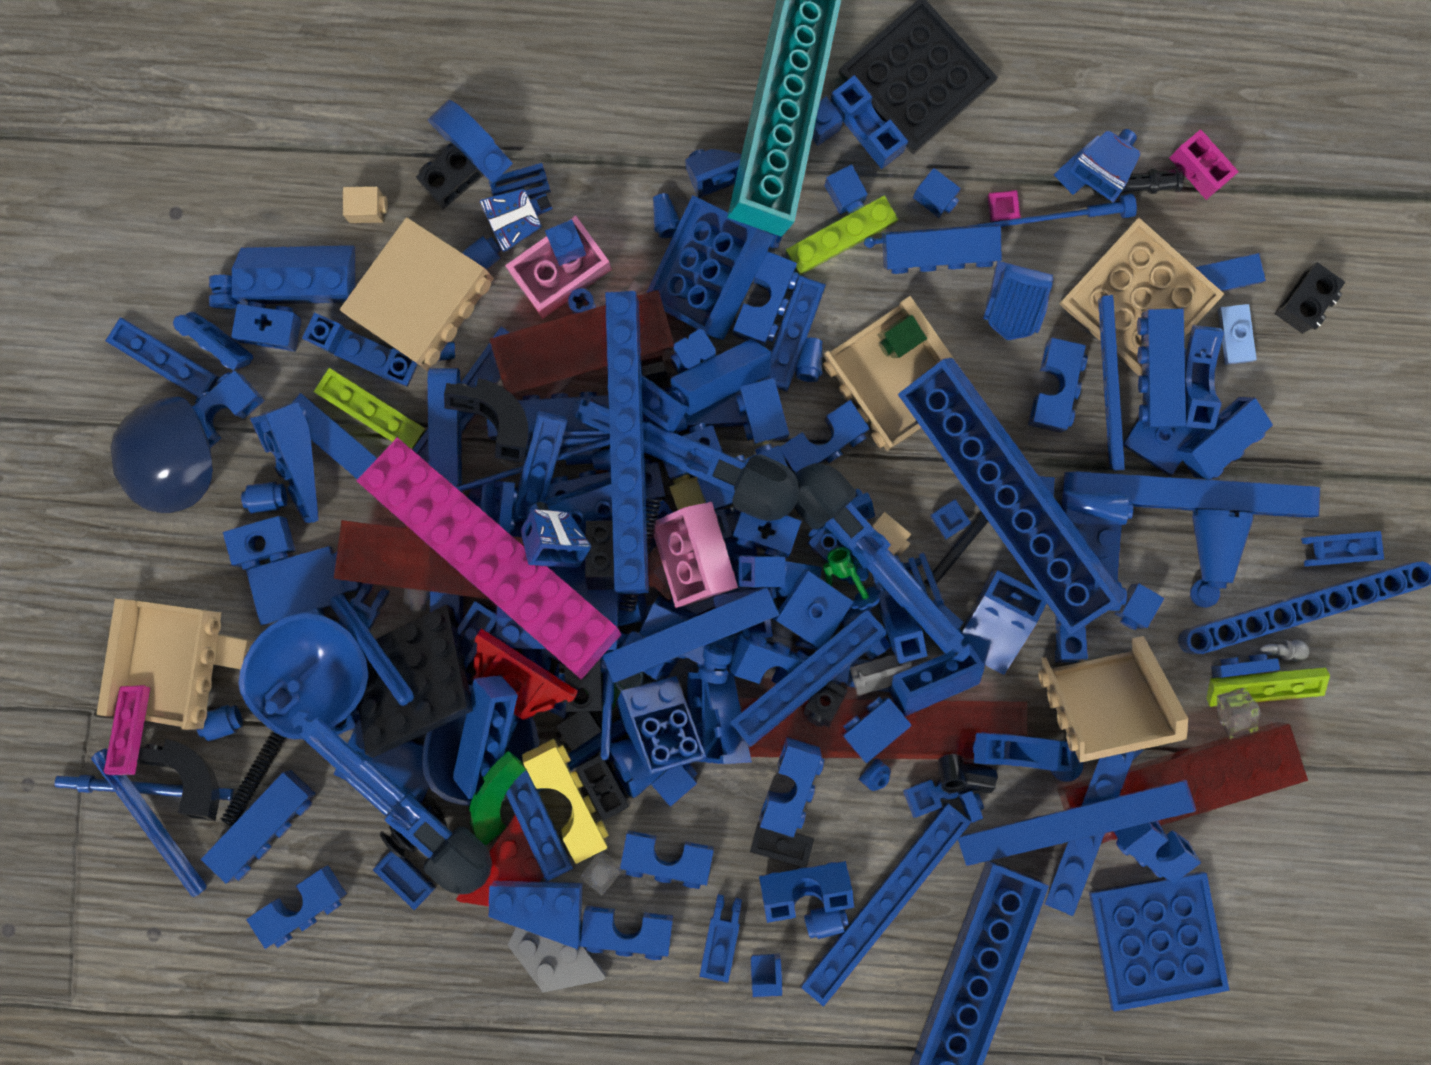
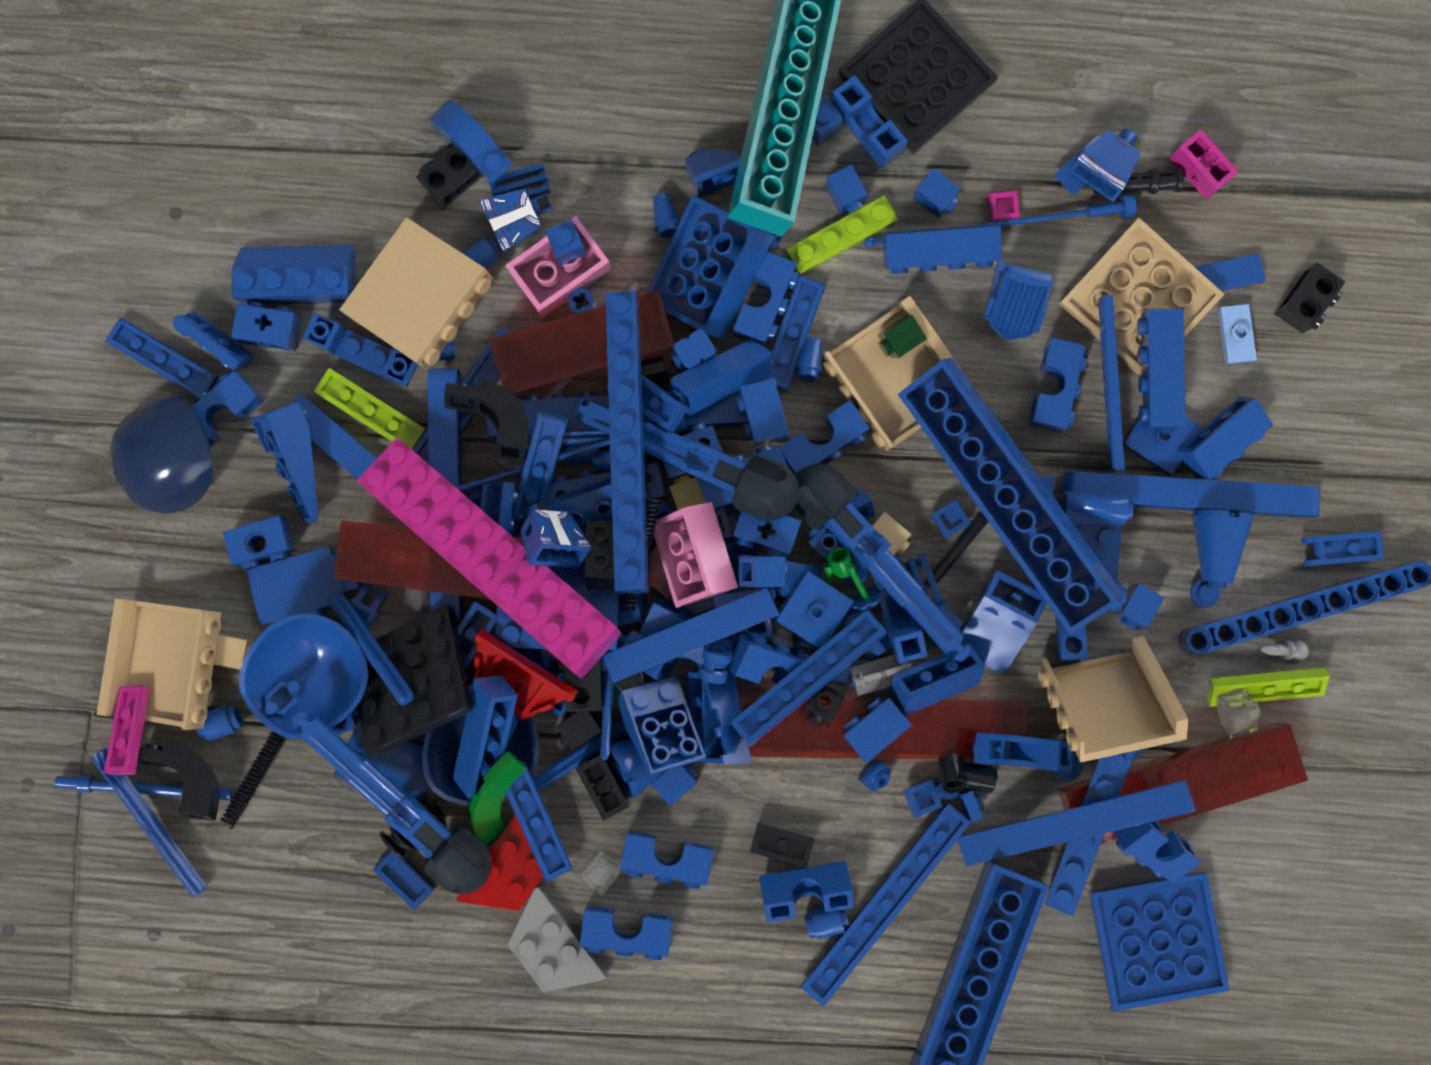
(221, 292): blue wheel -> none
(258, 827): blue brick -> none
(264, 497): blue brick -> none
(276, 922): blue arch -> none
(364, 204): tan brick -> none
(539, 908): blue wedge -> none
(549, 769): light yellow arch -> none
(720, 942): blue hinge -> none
(766, 975): blue panel -> none
(785, 811): blue arch -> none
(1200, 366): blue arch -> none
(1256, 664): blue plate -> none

